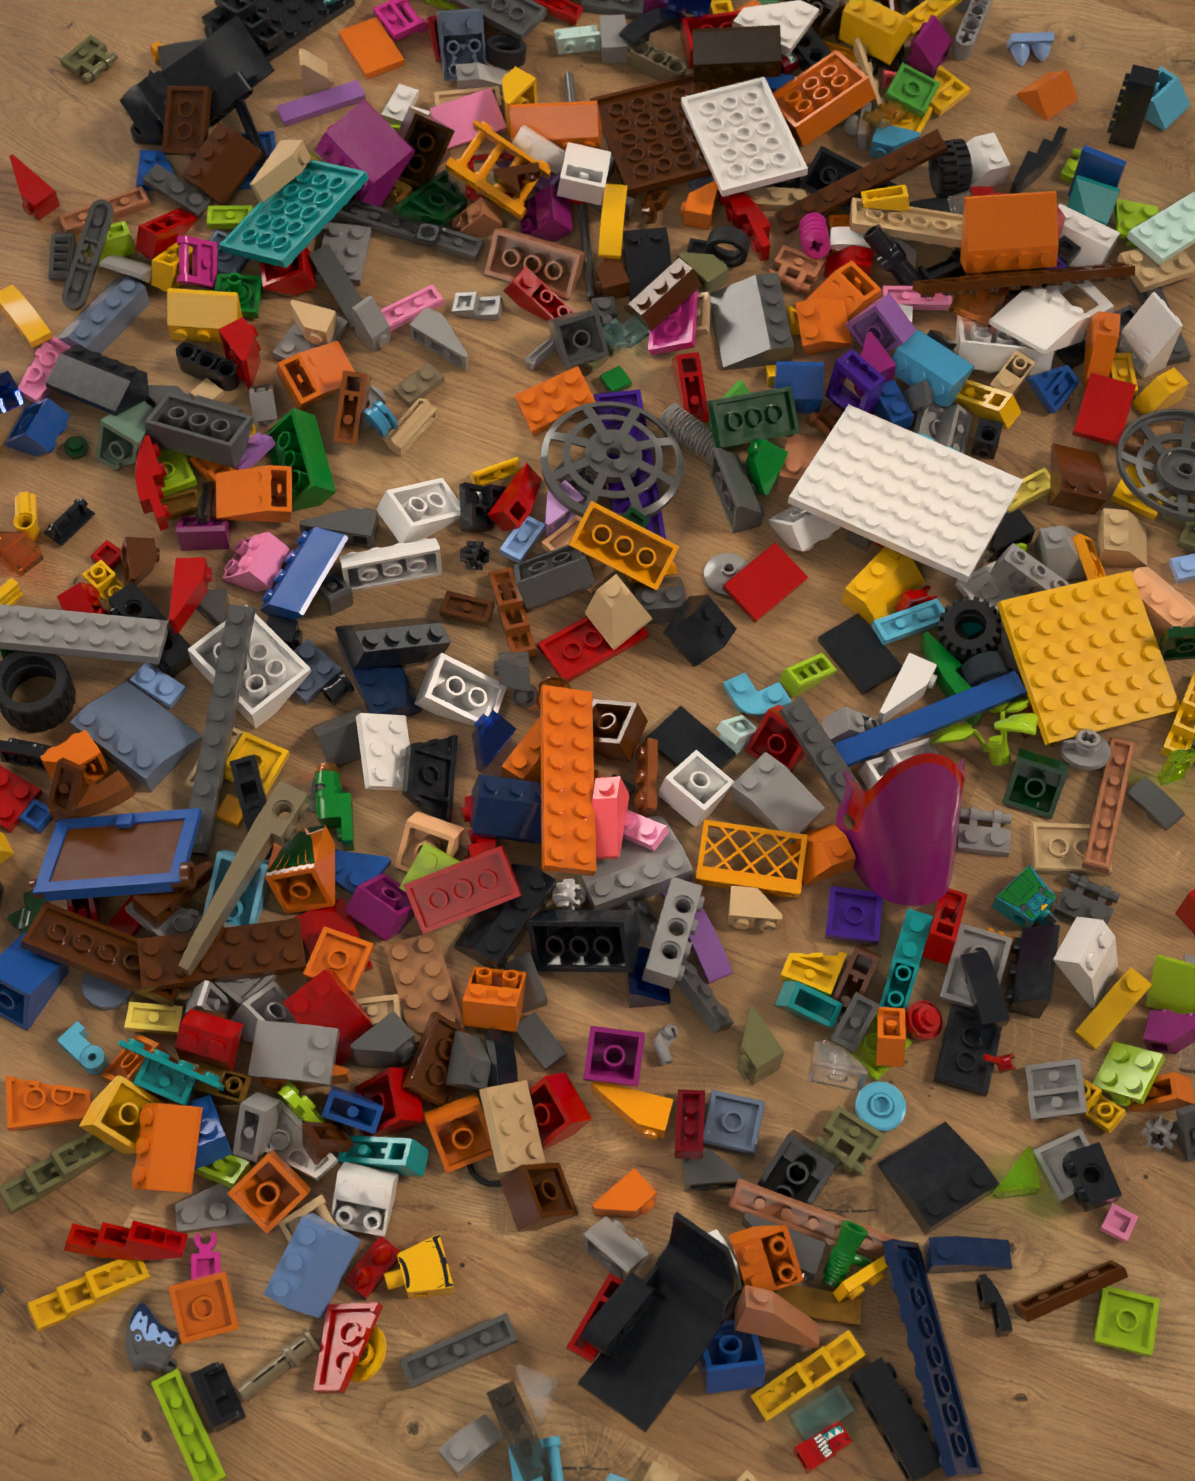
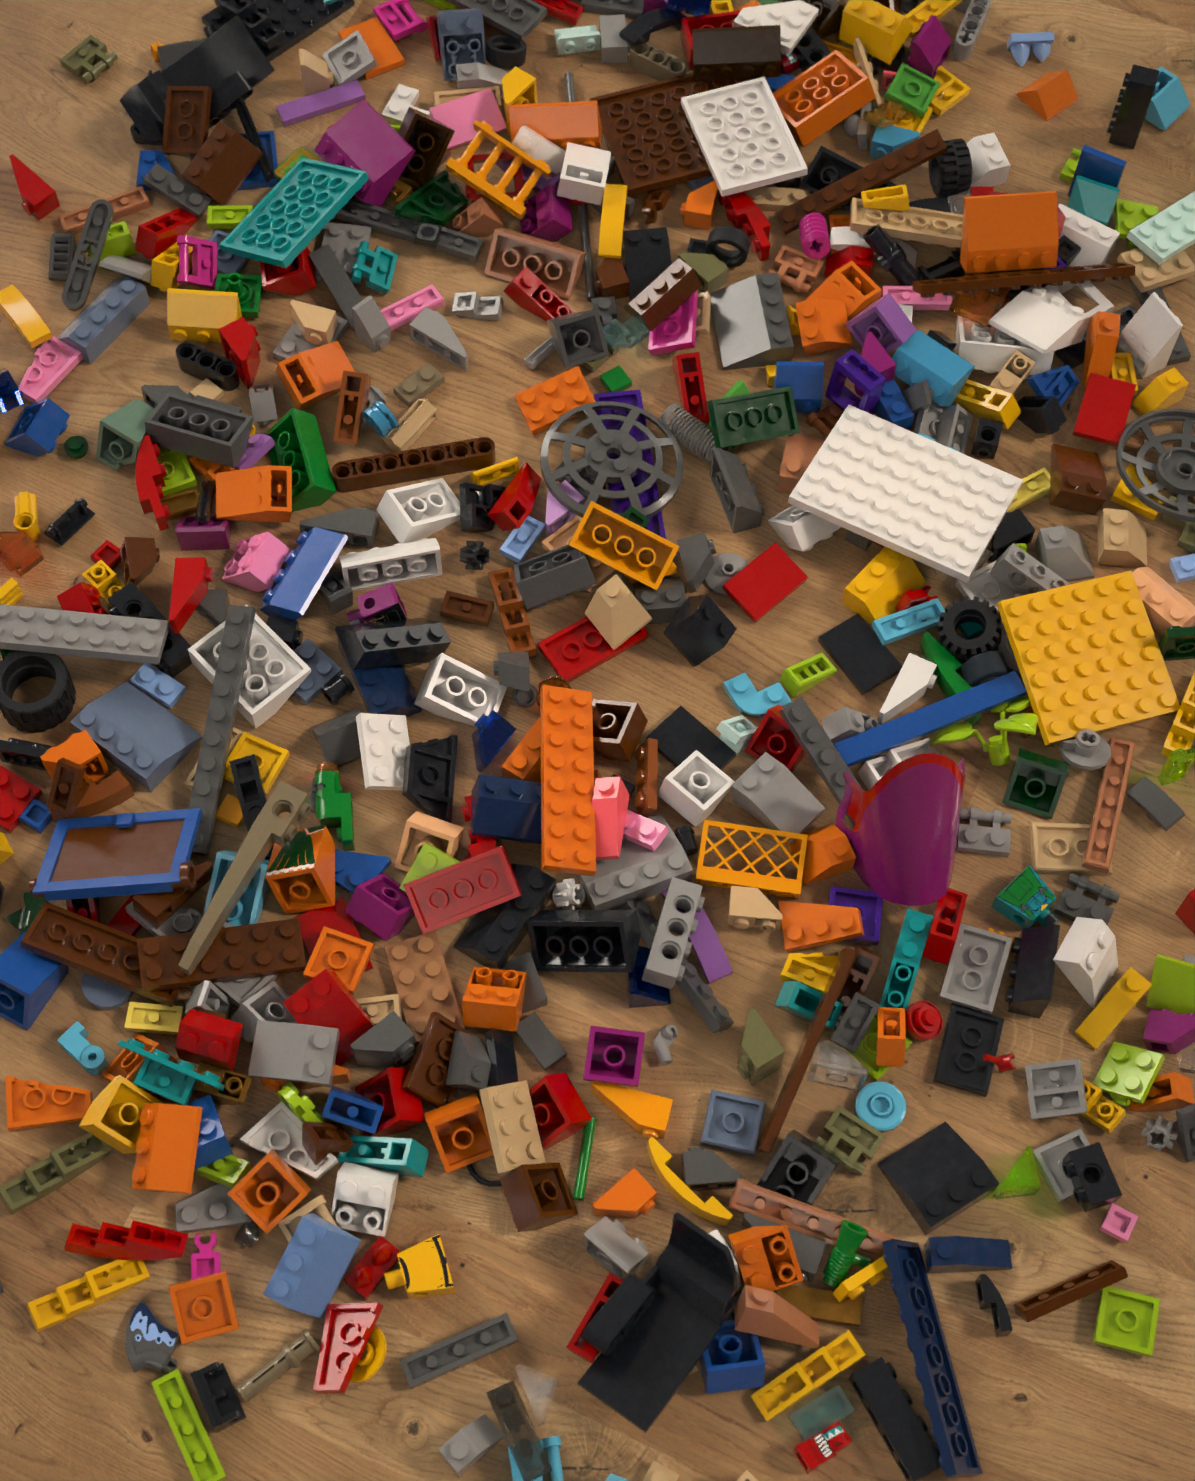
(98, 380): black slope -> none
(247, 1235): none -> clear smoke plate
(255, 1126): light grey slope -> none
(280, 168): tan slope -> none
(350, 58): none -> light grey plate
(379, 606): none -> magenta torso
(381, 270): none -> teal plate
(403, 465): none -> reddish brown beam
(509, 176): reddish brown slope -> none
(584, 1160): none -> green bar
(686, 837): none -> black piece
(690, 1124): dark red plate -> none
(696, 558): none -> dark grey slope
(711, 1210): none -> yellow slope
(764, 464): green slope -> none
(806, 1050): none -> reddish brown tile
(818, 924): none -> orange wing
(984, 990): black slope -> none
(1036, 163): black slope -> none
(1041, 413): none -> black slope
(1089, 557): light orange tile -> none

